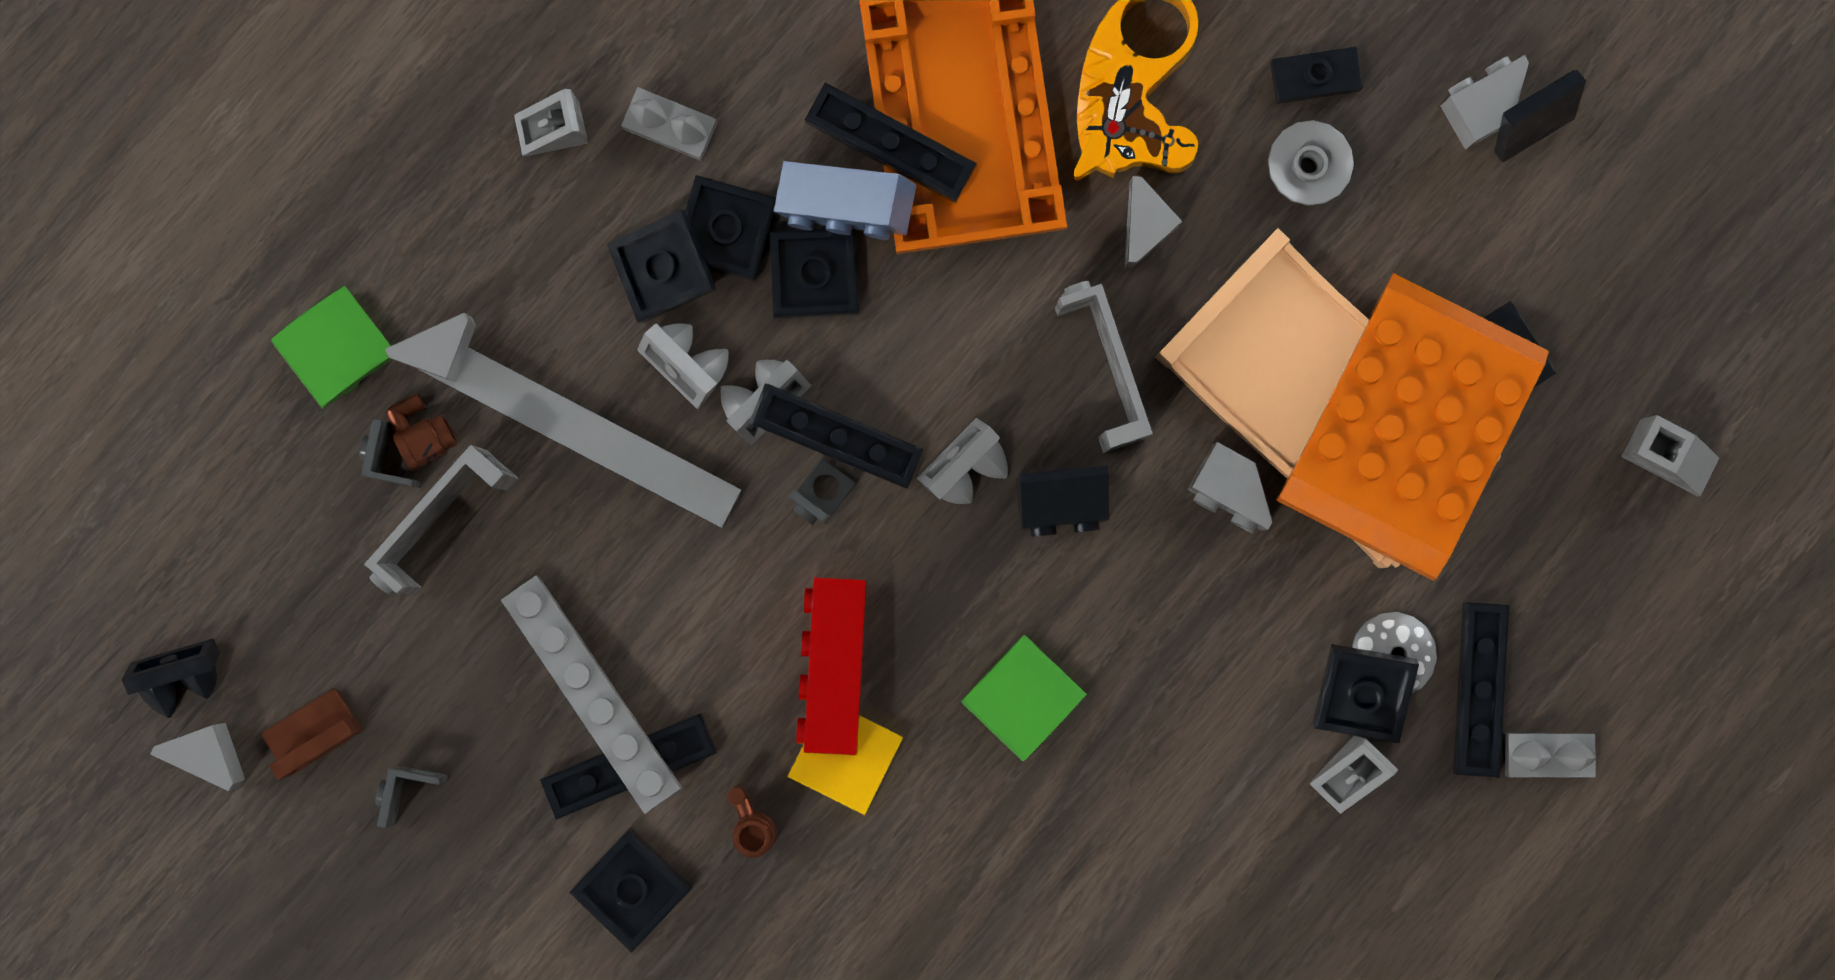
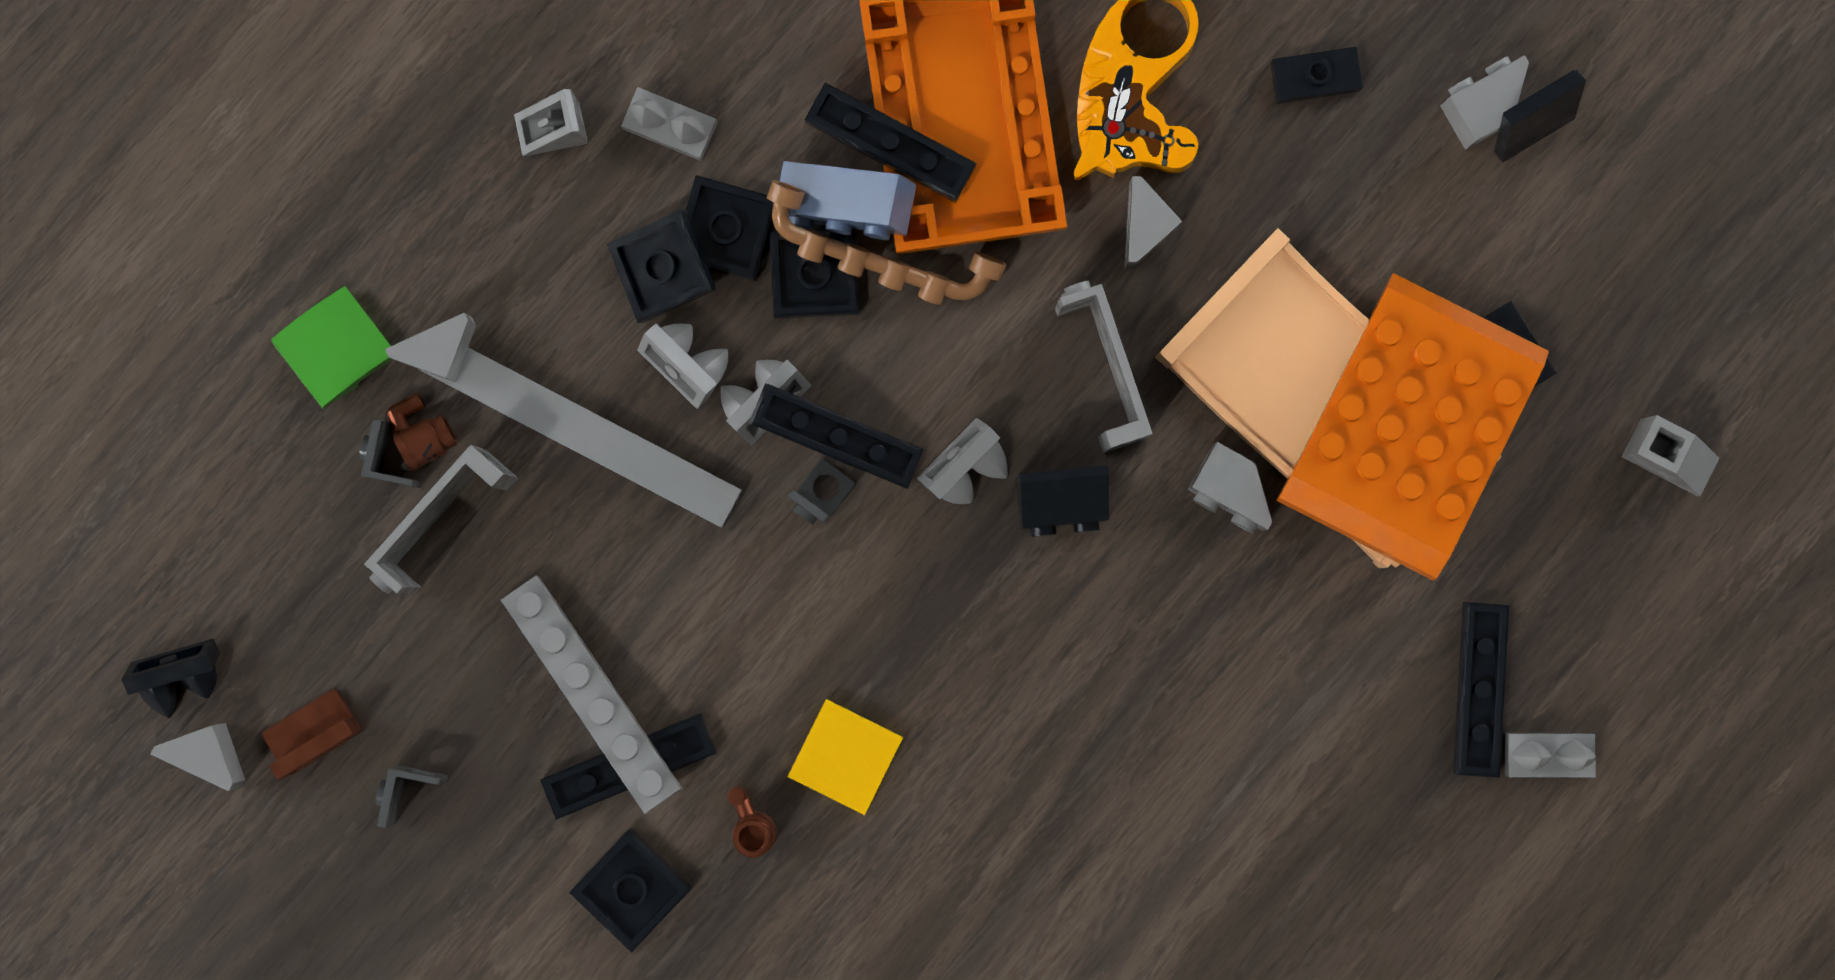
(834, 666): red brick -> none
(856, 258): none -> medium nougat bar
(1023, 698): bright green slope -> none
(1325, 148): light grey dish -> none
(1352, 774): light grey slope -> none
(1365, 693): black tile -> none
(1403, 631): light grey dish -> none

